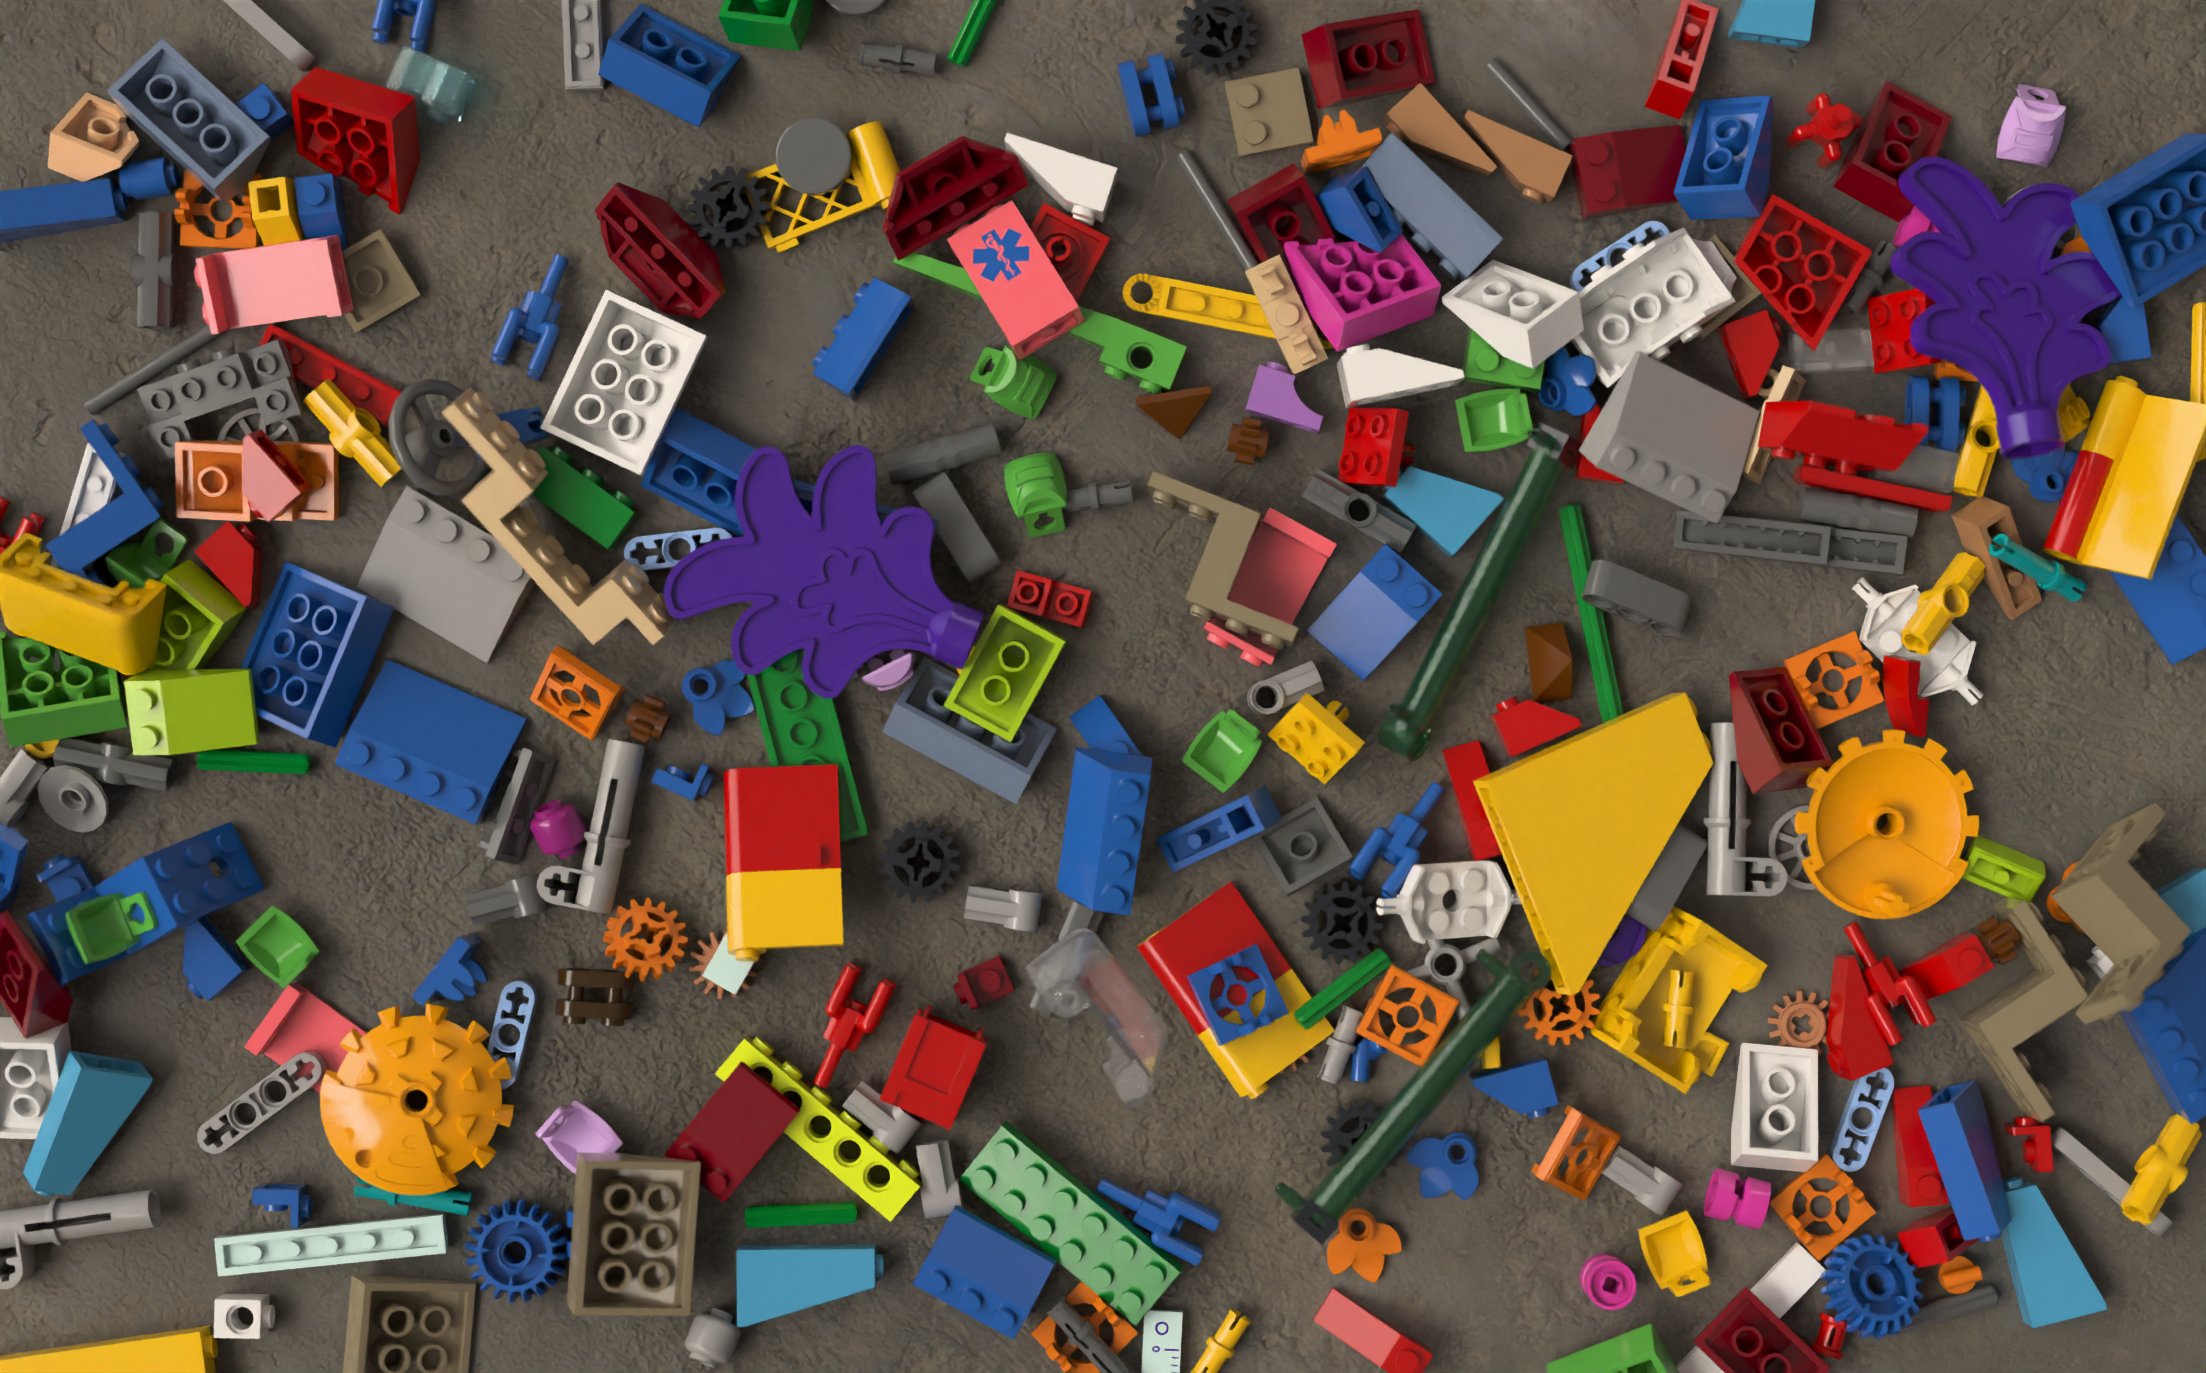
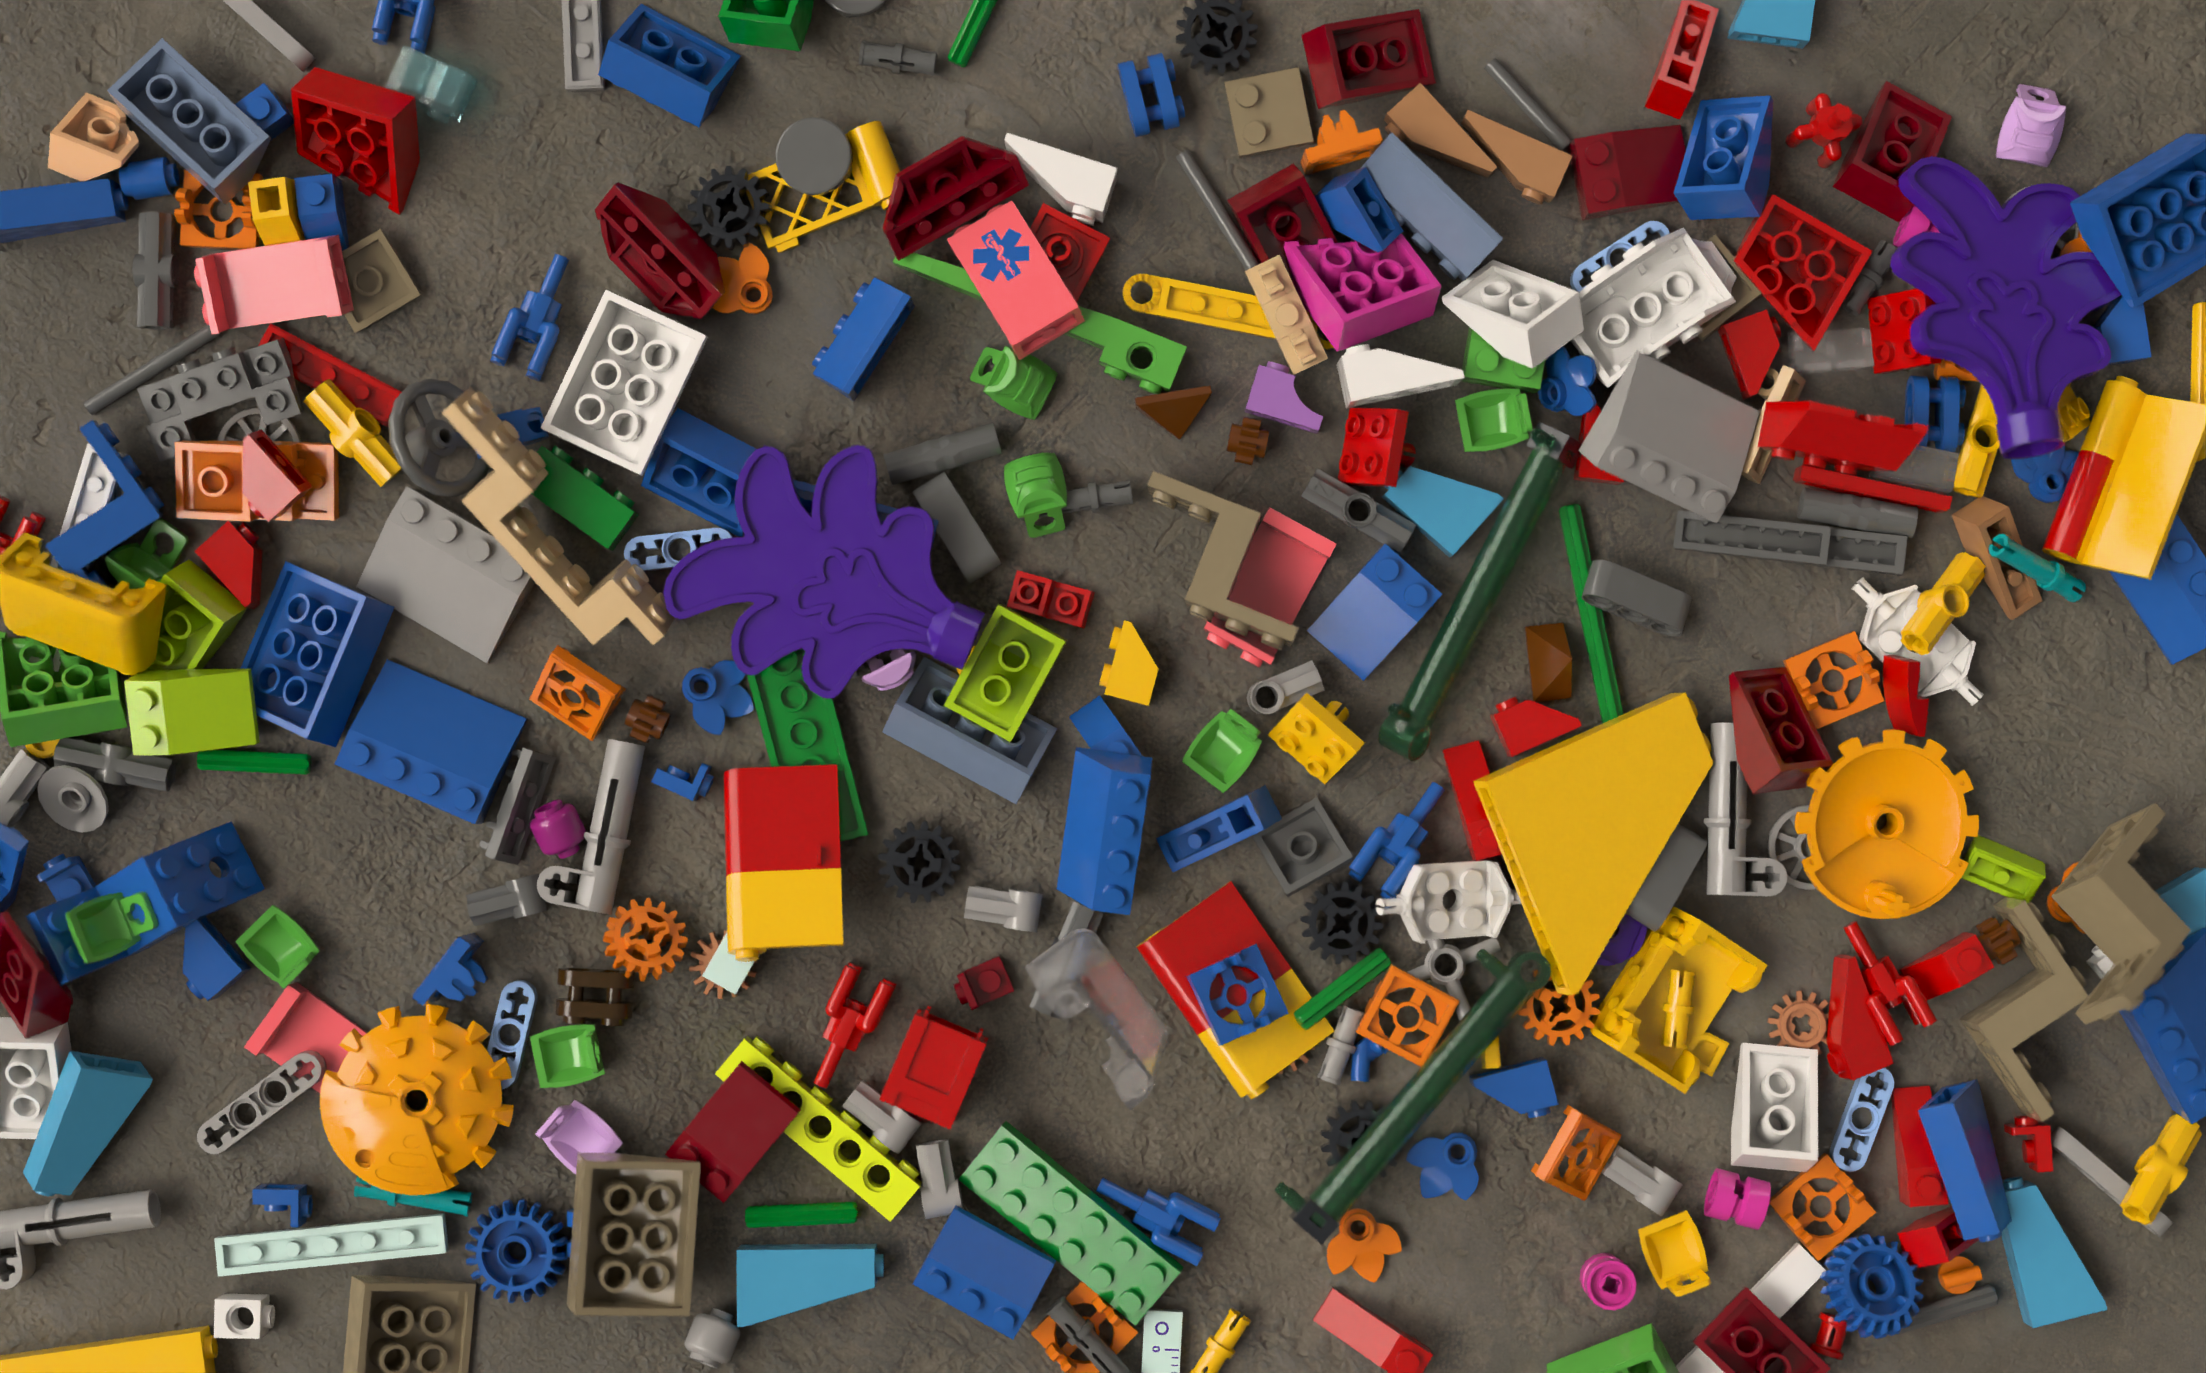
(567, 1055): none -> bright green piece
(740, 278): none -> orange plate
(1132, 670): none -> yellow slope

